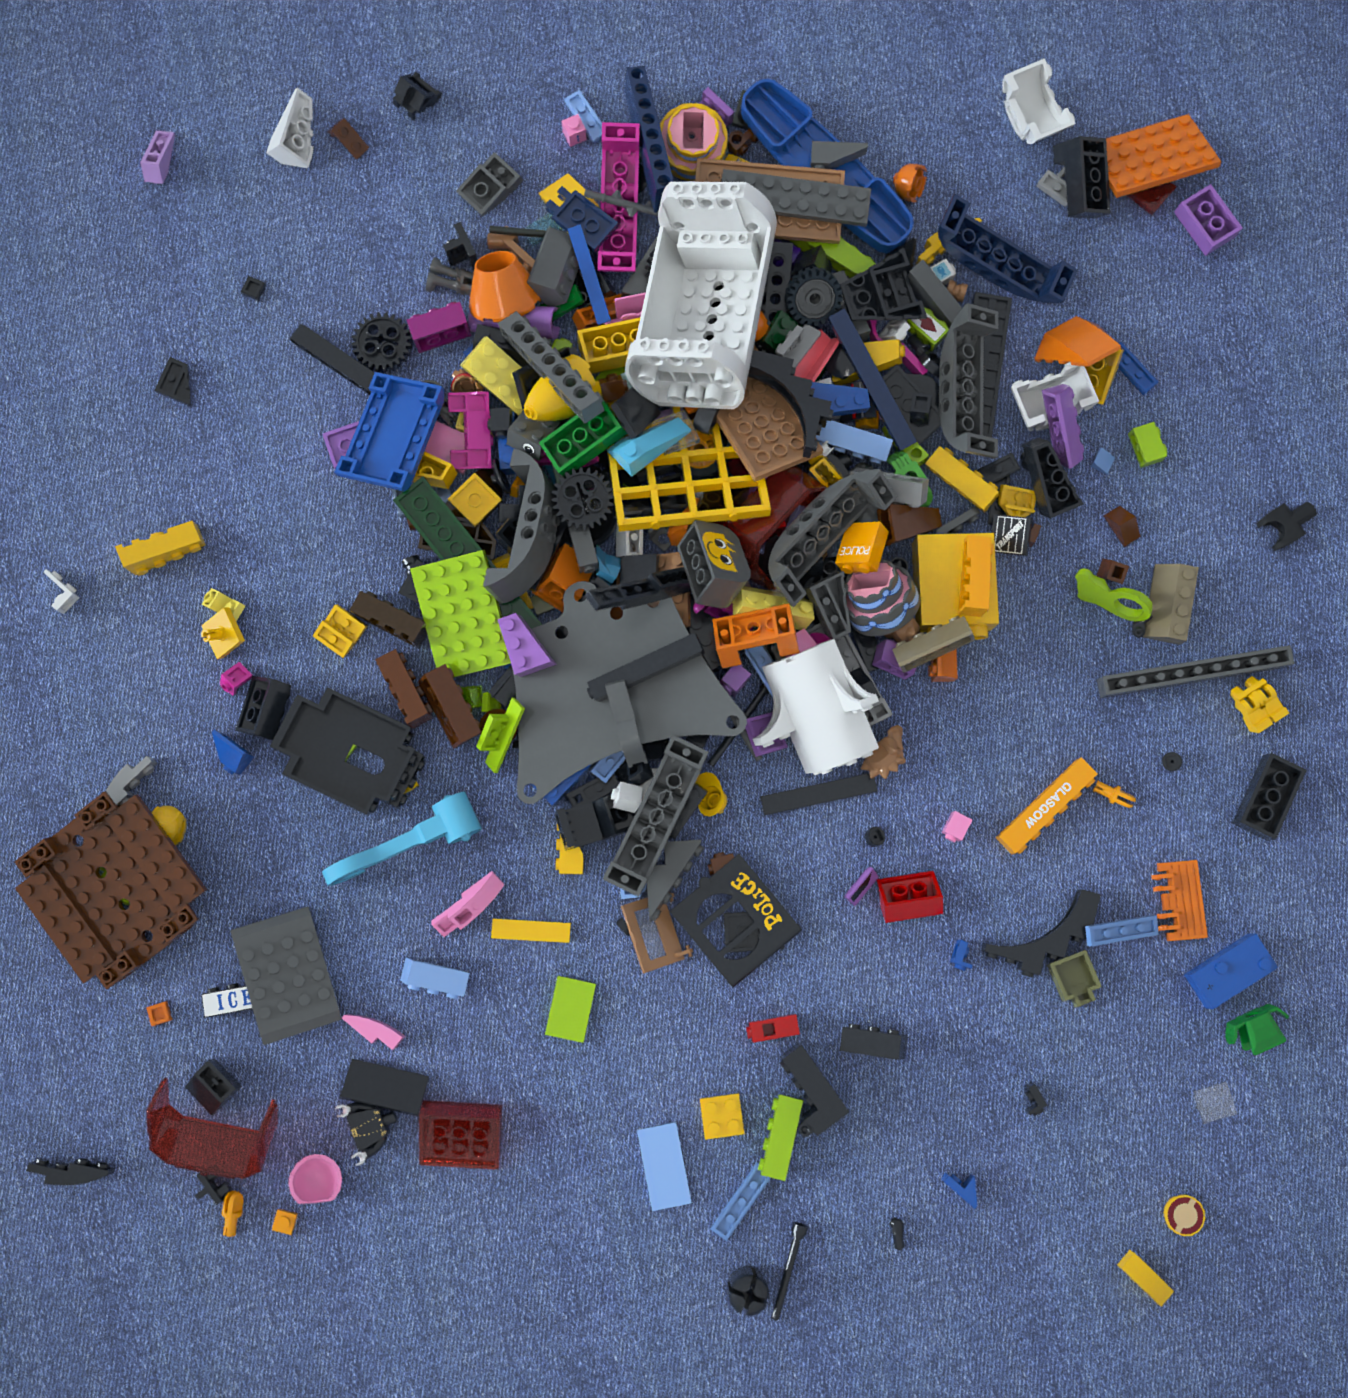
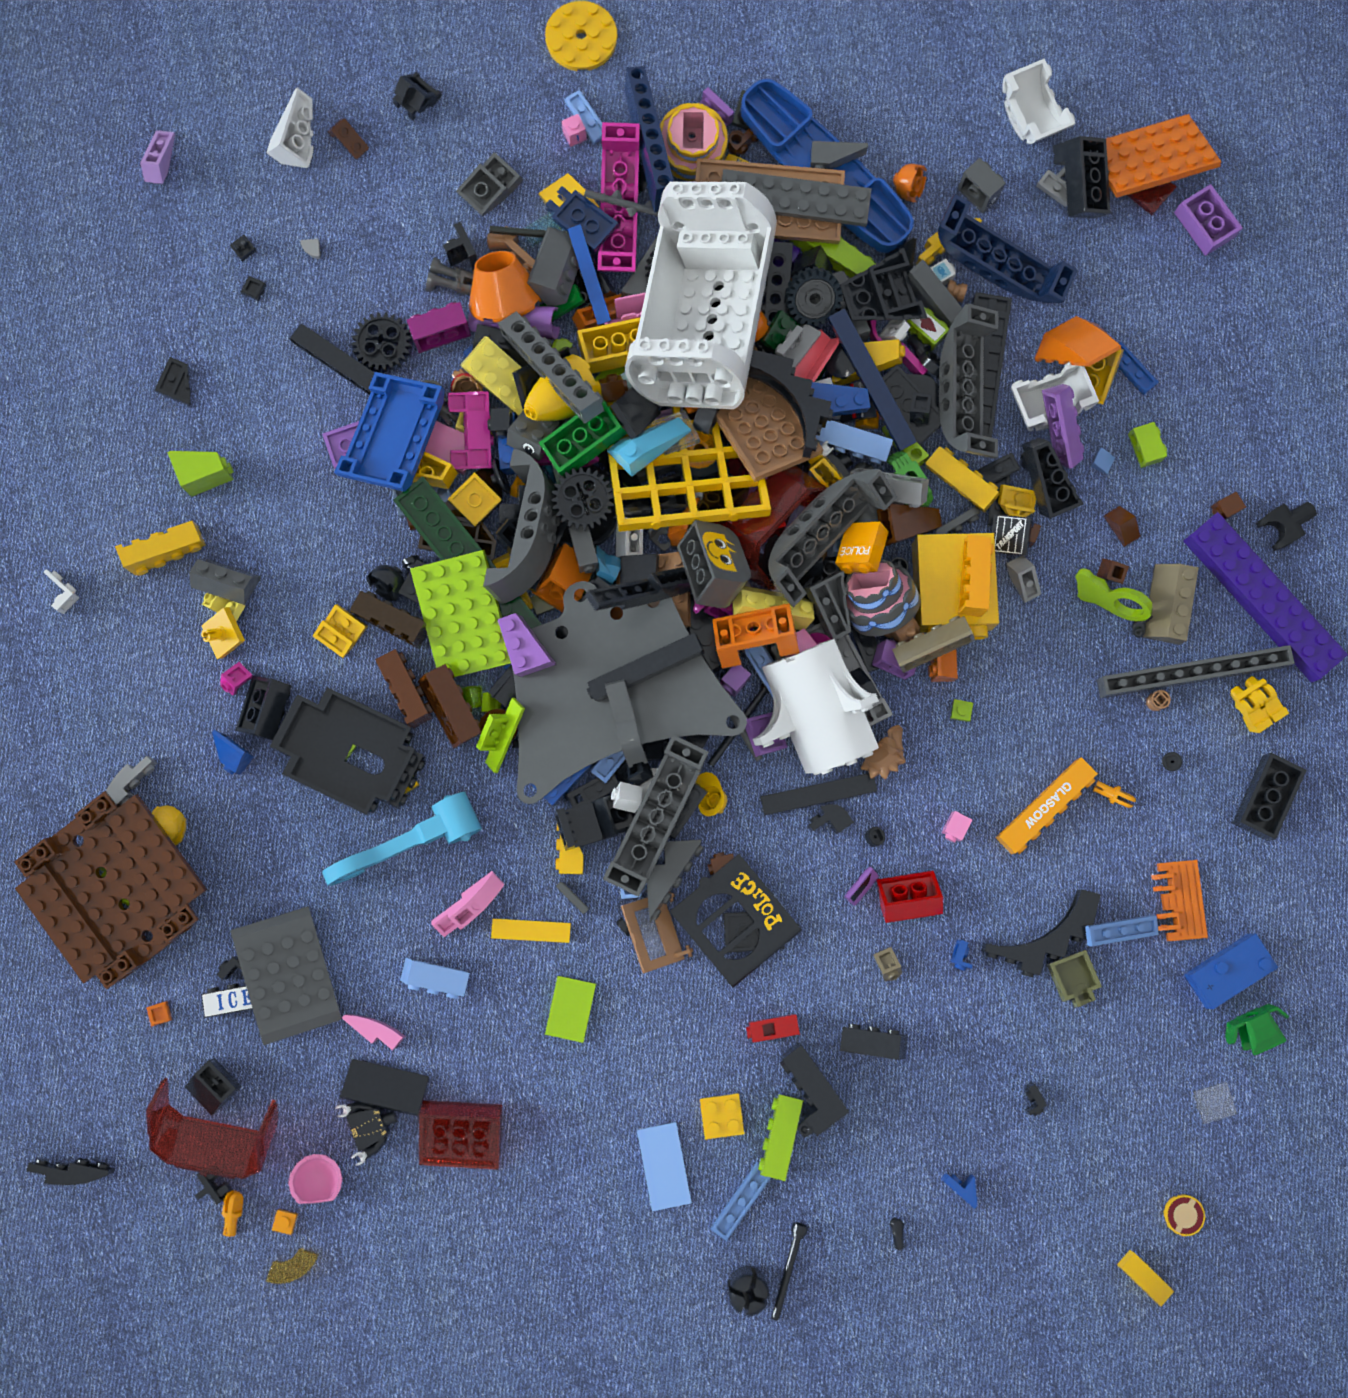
(200, 470): none -> lime slope
(223, 580): none -> dark grey slope
(228, 967): none -> black bracket
(243, 248): none -> black tile
(292, 1269): none -> clear yellow tile
(311, 247): none -> light grey tile
(387, 581): none -> black cylinder
(572, 897): none -> dark grey tile
(581, 18): none -> yellow plate
(834, 815): none -> black brick
(888, 964): none -> dark tan bracket
(961, 710): none -> lime plate
(981, 185): none -> dark grey brick
(1024, 578): none -> light grey slope
(1155, 703): none -> medium nougat wheel
(1229, 506): none -> reddish brown brick
(1265, 597): none -> dark purple brick

